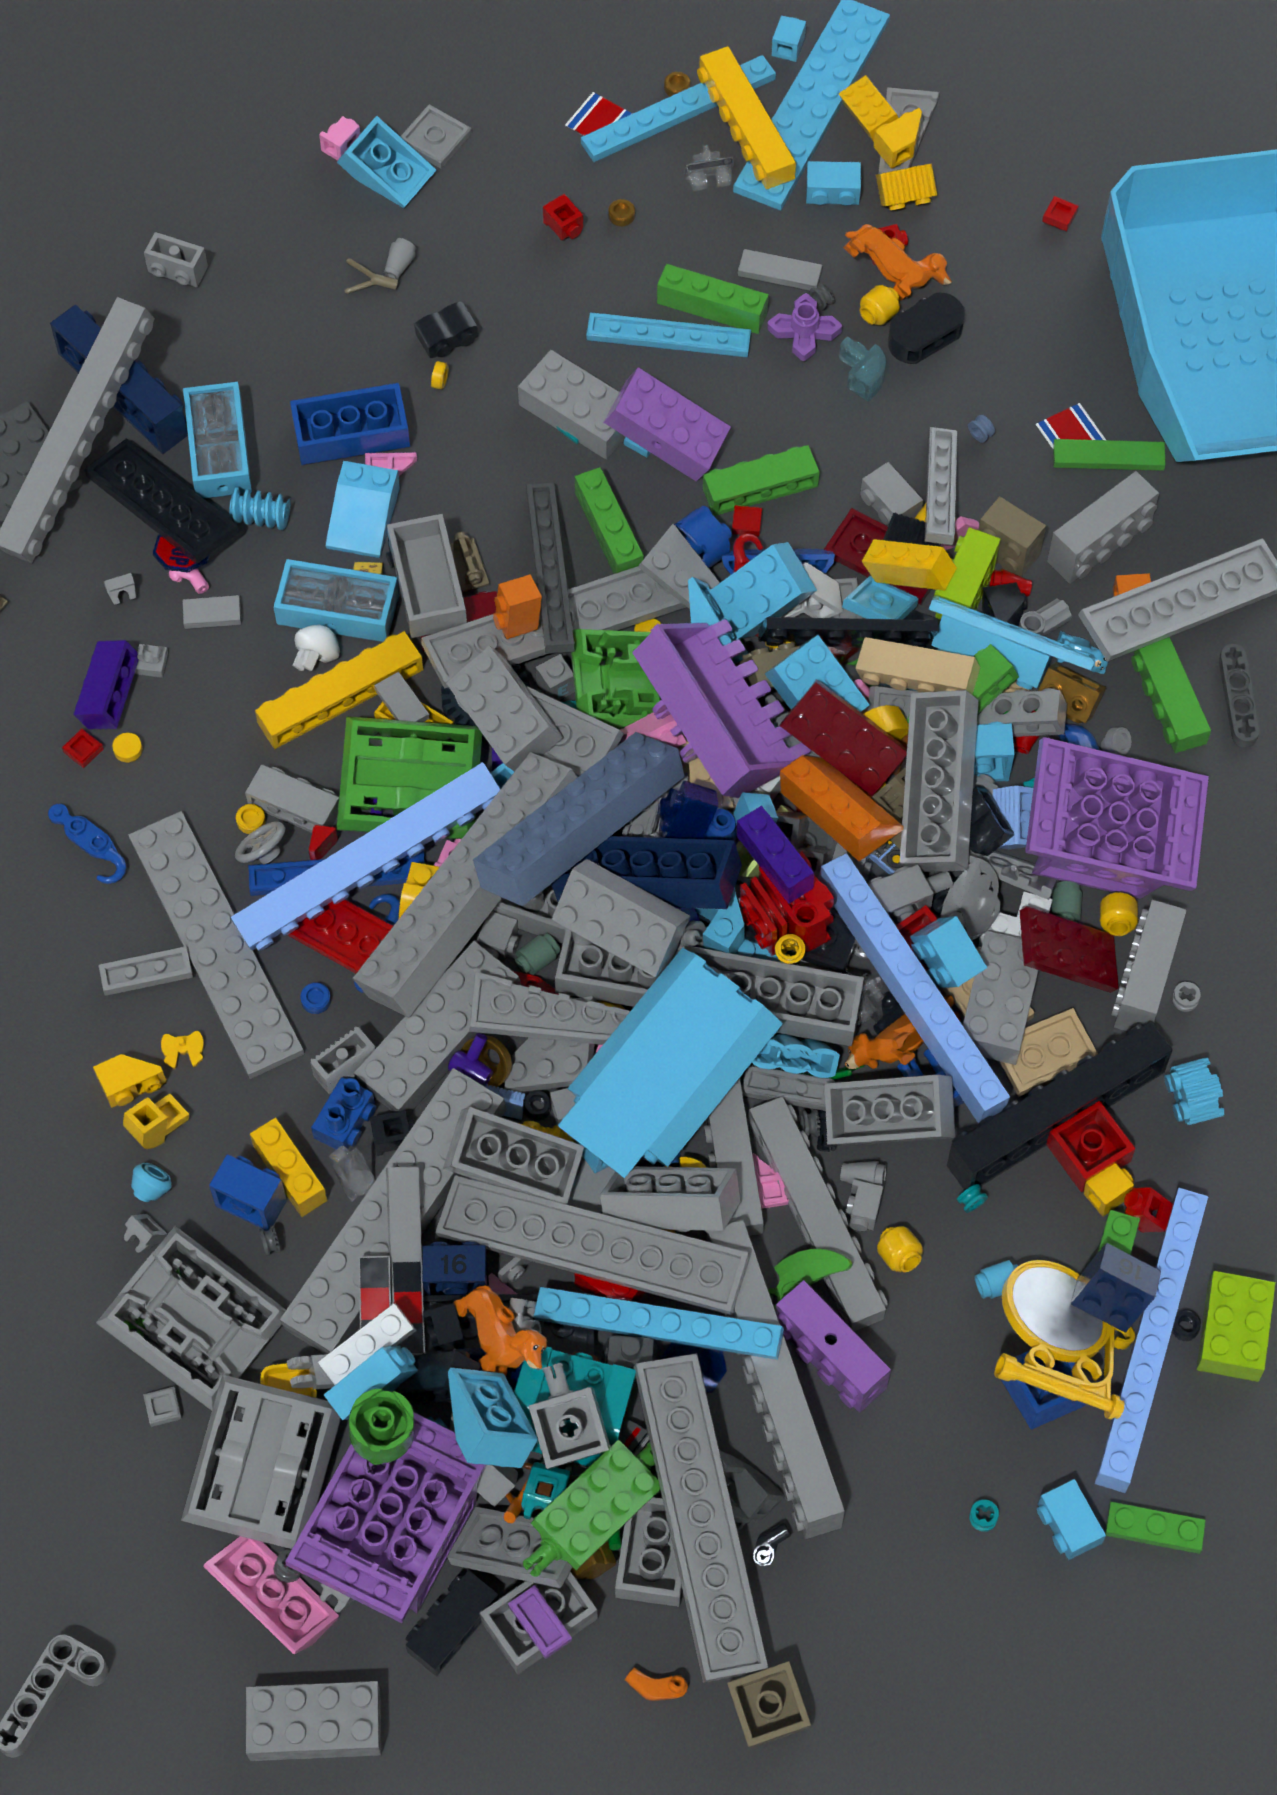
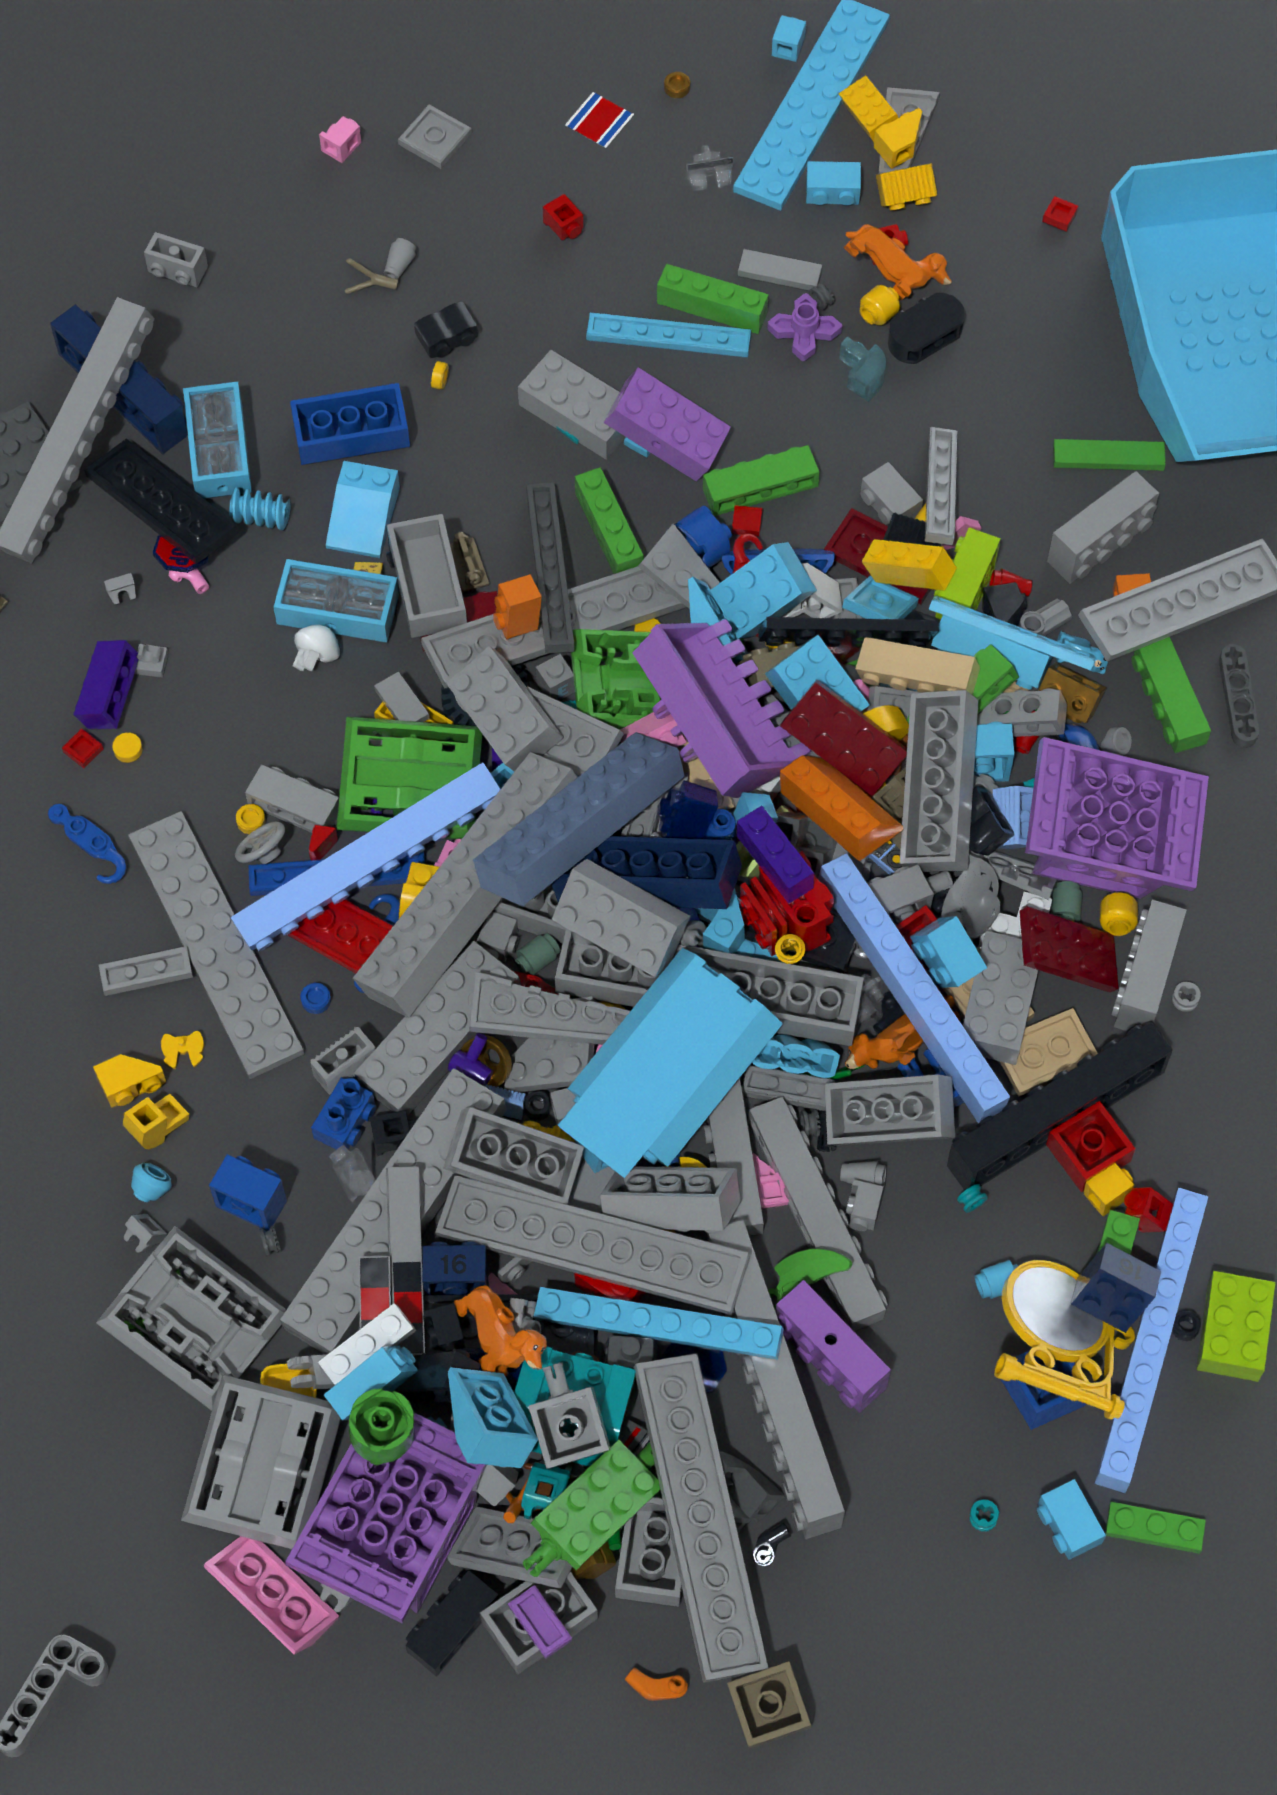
(162, 1406): light grey tile -> none
(211, 612): light grey tile -> none
(284, 1158): yellow brick -> none
(284, 1573): dark grey bush -> none
(313, 1721): light grey brick -> none
(337, 690): yellow brick -> none
(386, 163): medium azure slope -> none
(393, 461): bright pink tile -> none
(621, 212): pearl gold tile -> none
(665, 114): medium azure plate -> none
(746, 117): yellow brick -> none
(900, 1249): yellow head -> none
(981, 428): sand blue bush -> none
(1019, 535): dark tan brick -> none
(1070, 424): sticker -> none
(1194, 1092): medium azure brick -> none

